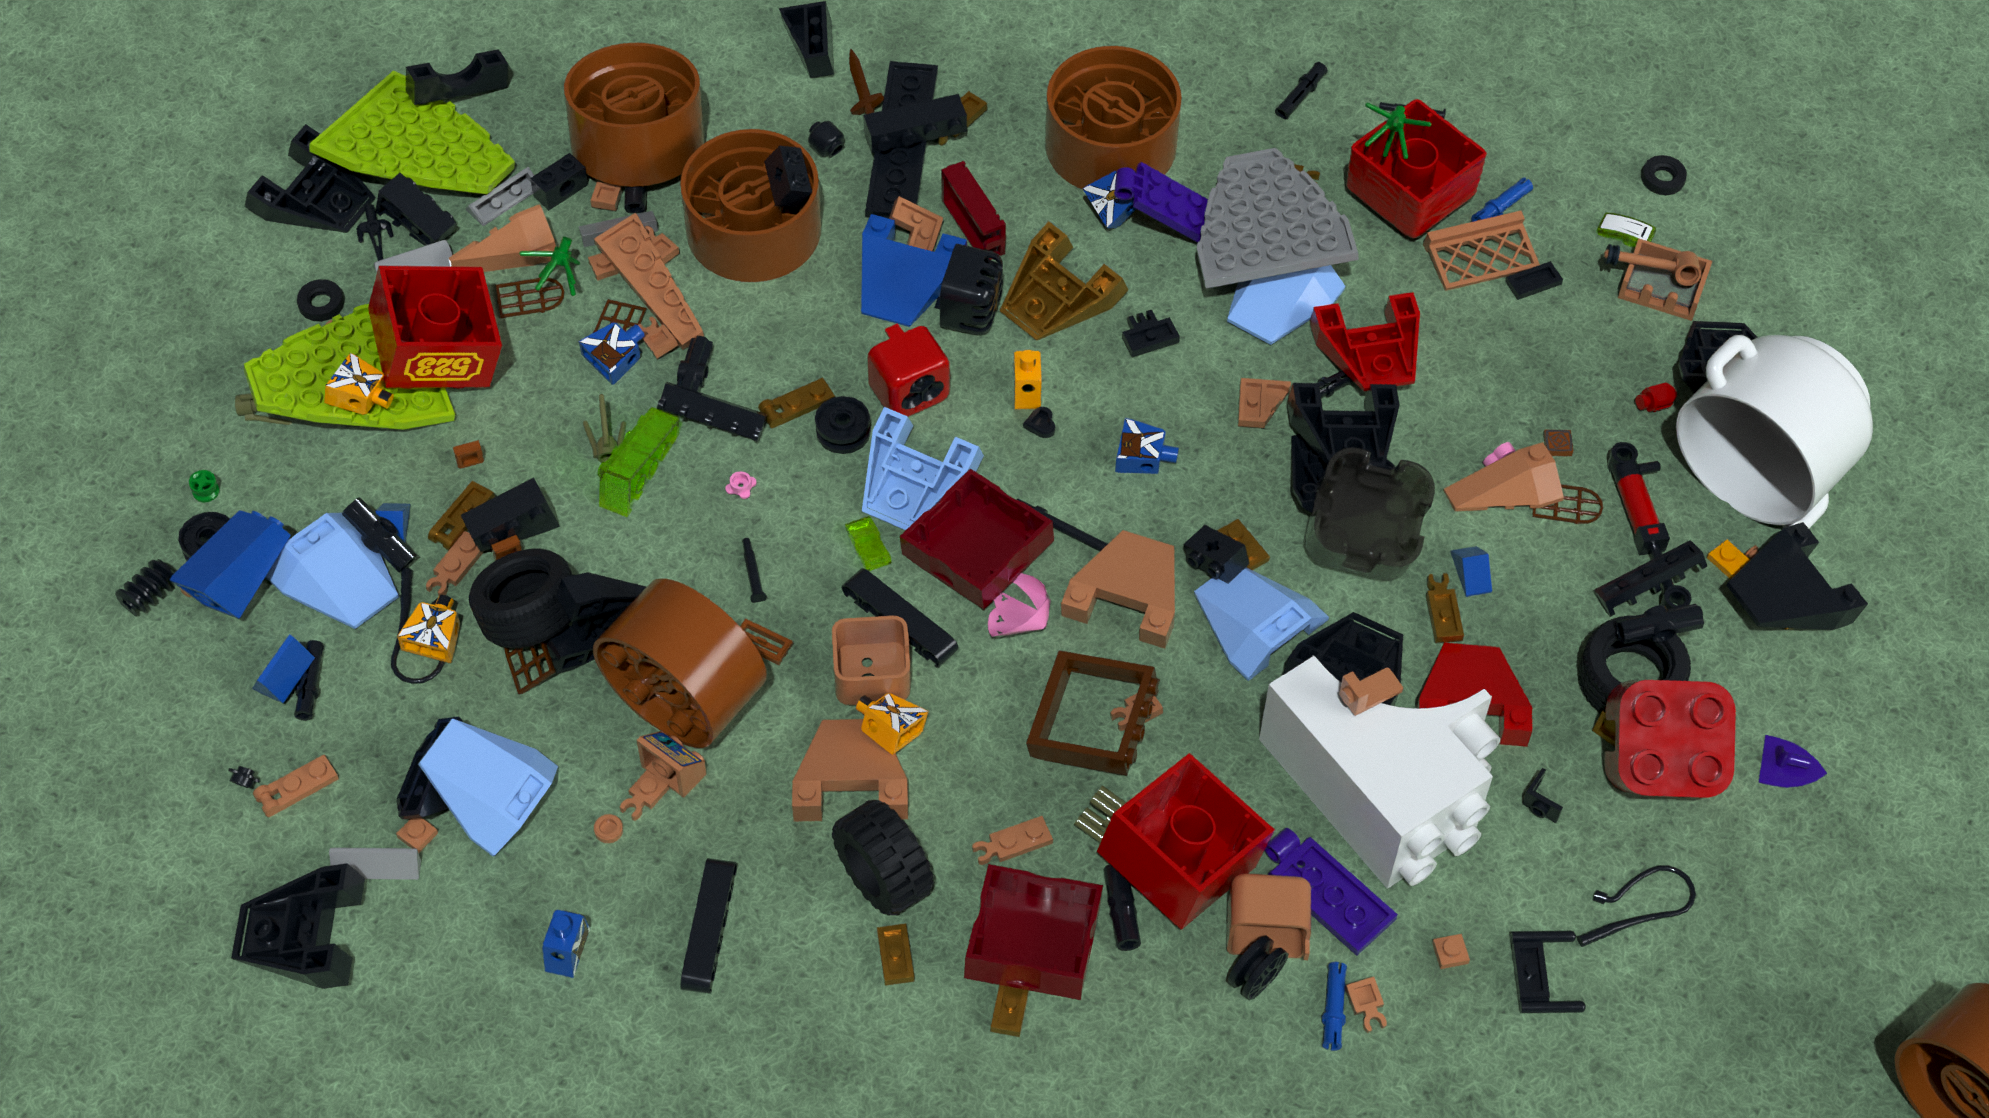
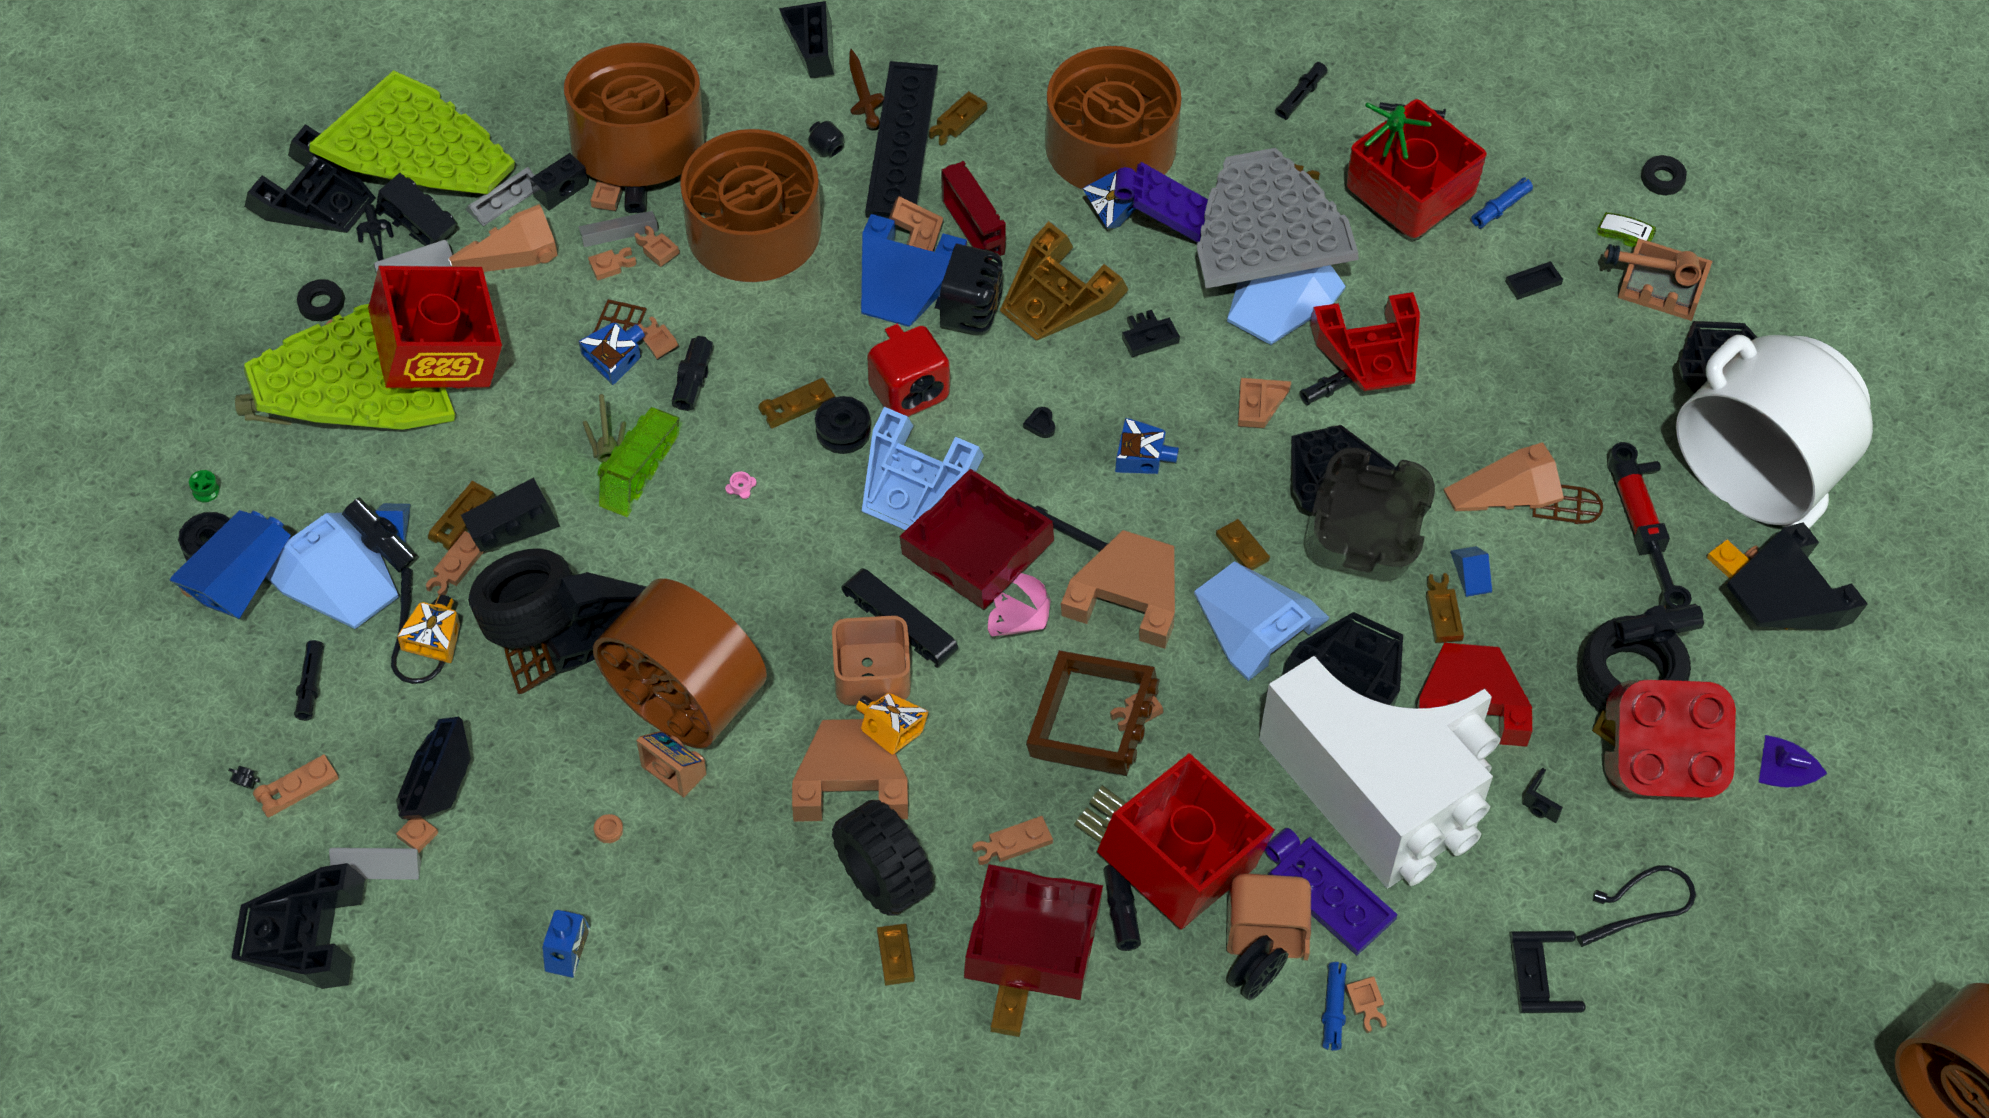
(144, 586): black piece -> none
(284, 670): blue slope -> none
(357, 387): light orange torso -> none
(468, 454): dark orange tile -> none
(485, 73): black arch -> none
(487, 781): light blue wedge -> none
(506, 547): dark orange tile -> none
(519, 293): reddish brown window -> none
(561, 257): green plant -> none
(641, 266): nougat wing -> none
(645, 791): nougat plate -> none
(707, 925): black beam -> none
(712, 411): black hinge -> none
(753, 574): black piece -> none
(781, 652): dark orange tile -> none
(788, 176): black brick -> none
(868, 543): clear neon green slope -> none
(915, 123): black brick -> none
(1027, 371): light orange torso -> none
(1216, 554): black brick -> none
(1337, 430): black wedge -> none
(1370, 691): nougat bracket -> none
(1451, 951): nougat plate -> none
(1471, 234): nougat fence -> none
(1500, 452): bright pink tile -> none
(1558, 442): tile -> none
(1650, 576): black hinge -> none
(1656, 397): red arm -> none

